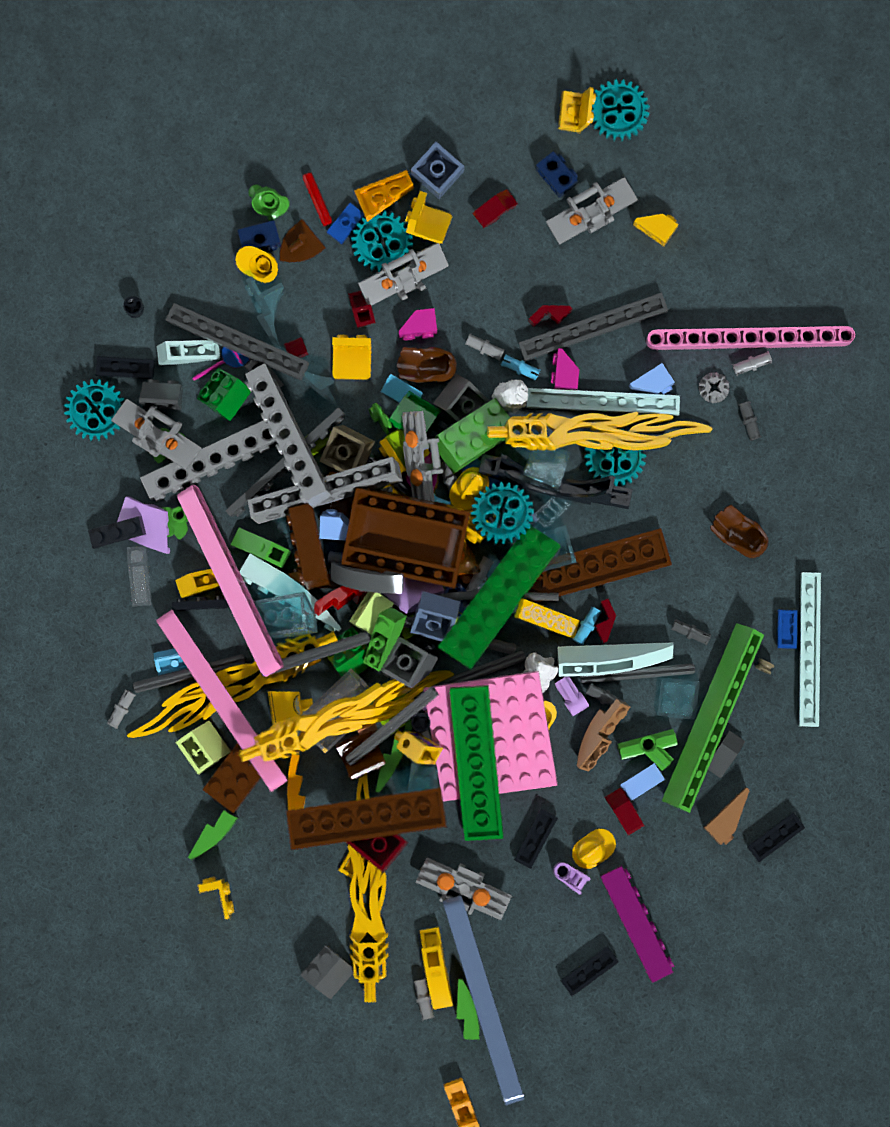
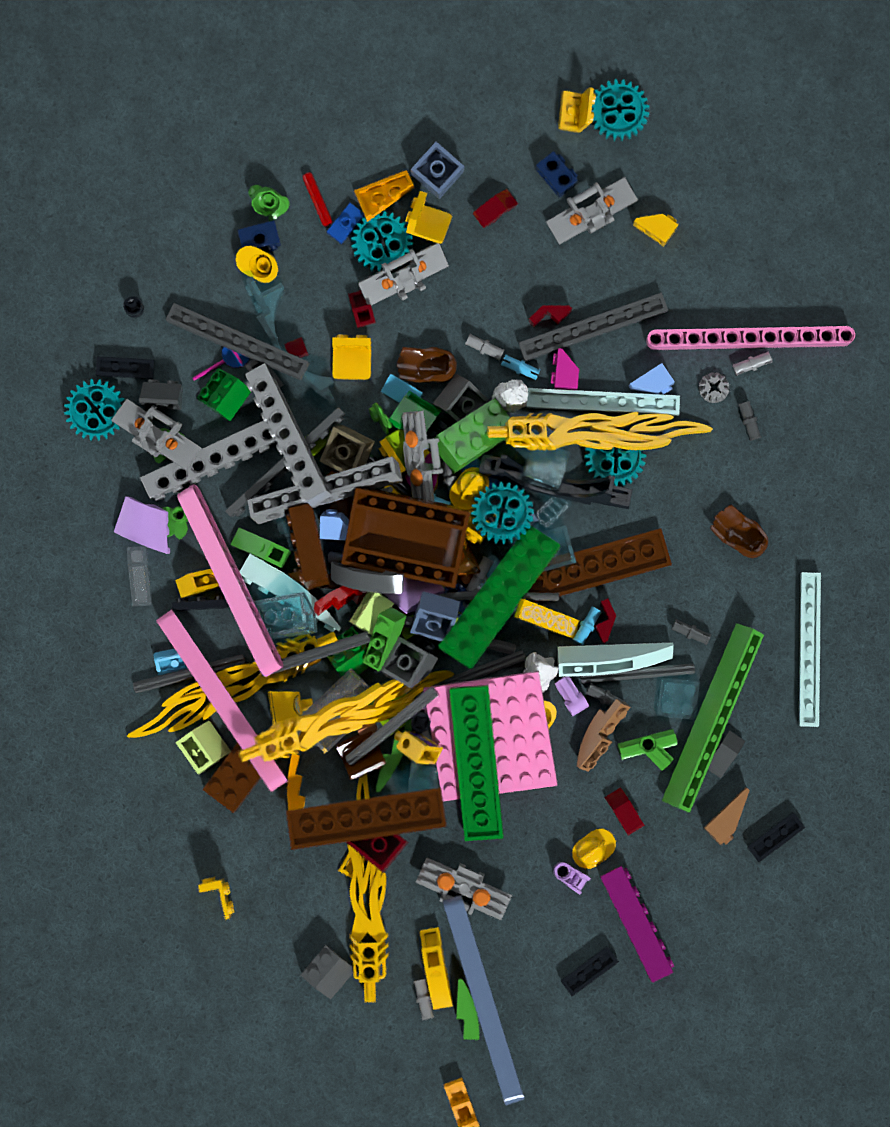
(117, 532): black plate -> none
(121, 708): light grey pin -> none
(187, 352): light aqua slope -> none
(213, 834): bright green slope -> none
(300, 244): reddish brown shield -> none
(419, 324): dark pink slope -> none
(535, 838): black plate -> none
(642, 782): light blue slope -> none
(764, 666): dark tan bush -> none
(787, 629): blue plate -> none

